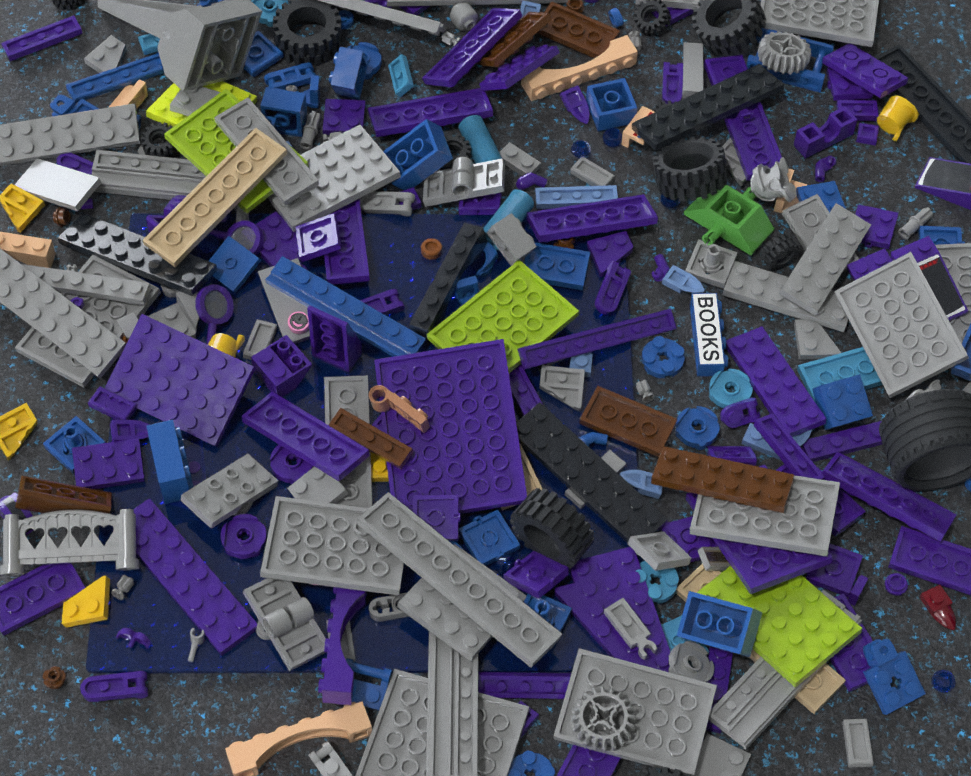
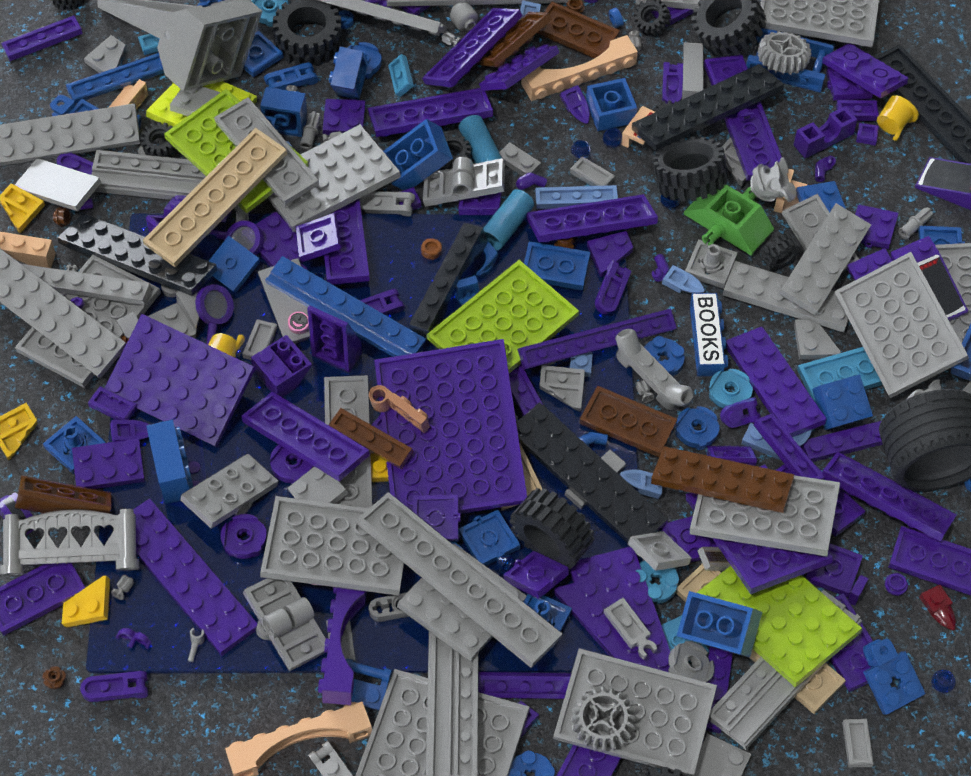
(313, 93): blue tile -> none
(511, 239): light grey brick -> none
(633, 354): none -> light grey plate

